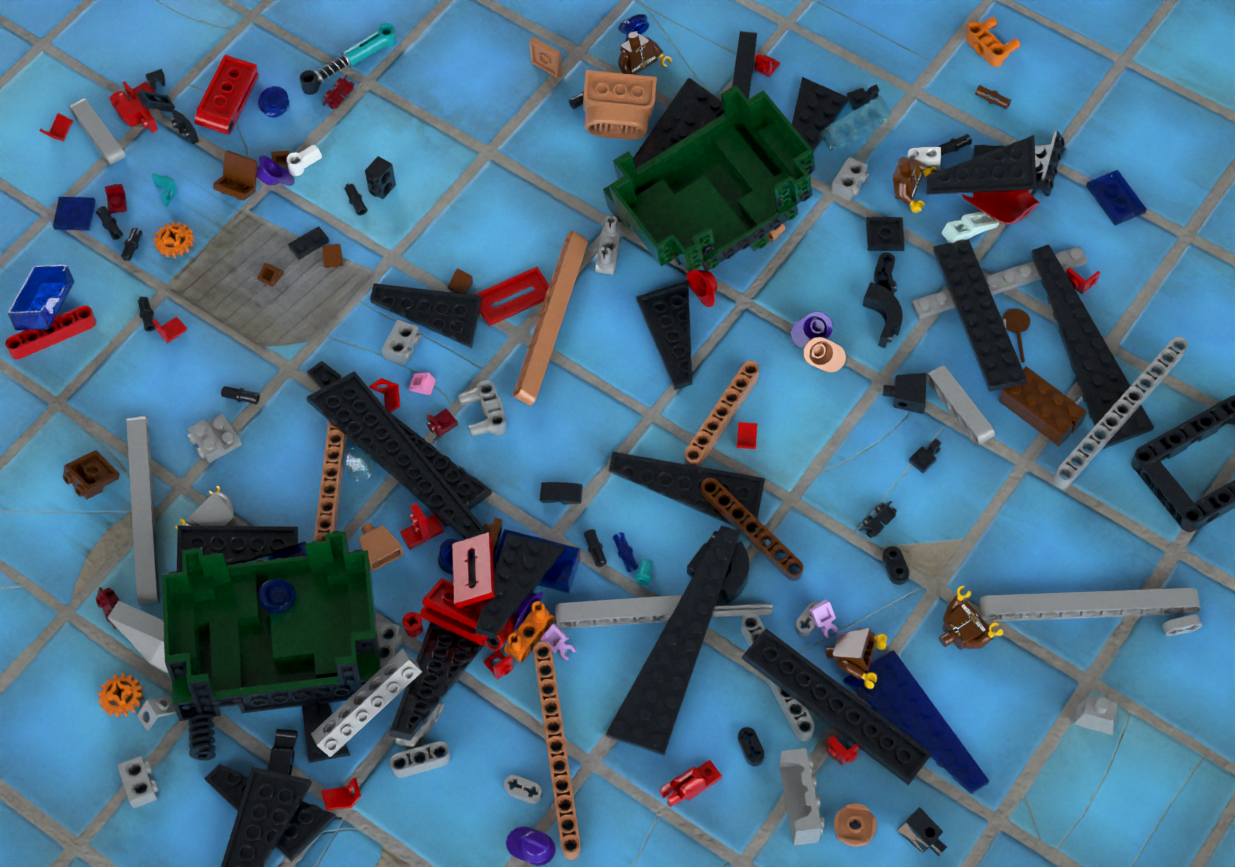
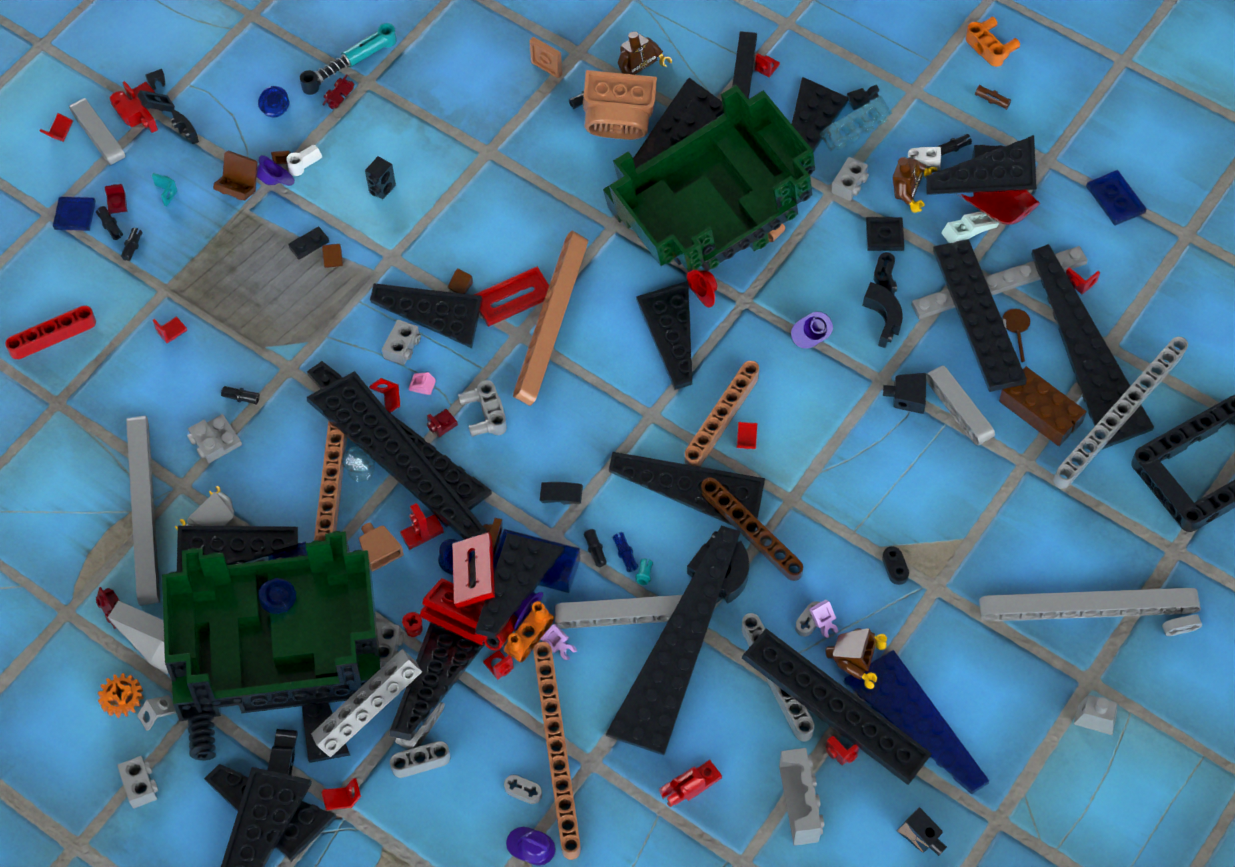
(41, 297): clear blue piece -> none
(89, 474): reddish brown plate -> none
(146, 313): black axle -> none
(181, 240): orange gear -> none
(226, 95): red hinge -> none
(270, 274): reddish brown slope -> none
(355, 199): black axle -> none
(610, 239): light grey piece -> none
(635, 23): clear blue piece -> none
(742, 609): light grey axle -> none
(755, 745): black beam -> none
(824, 354): piece -> none
(845, 832): nougat plate -> none
(872, 523): black hinge -> none
(925, 458): black plate -> none
(965, 626): reddish brown torso -> none
(1047, 161): black bracket -> none

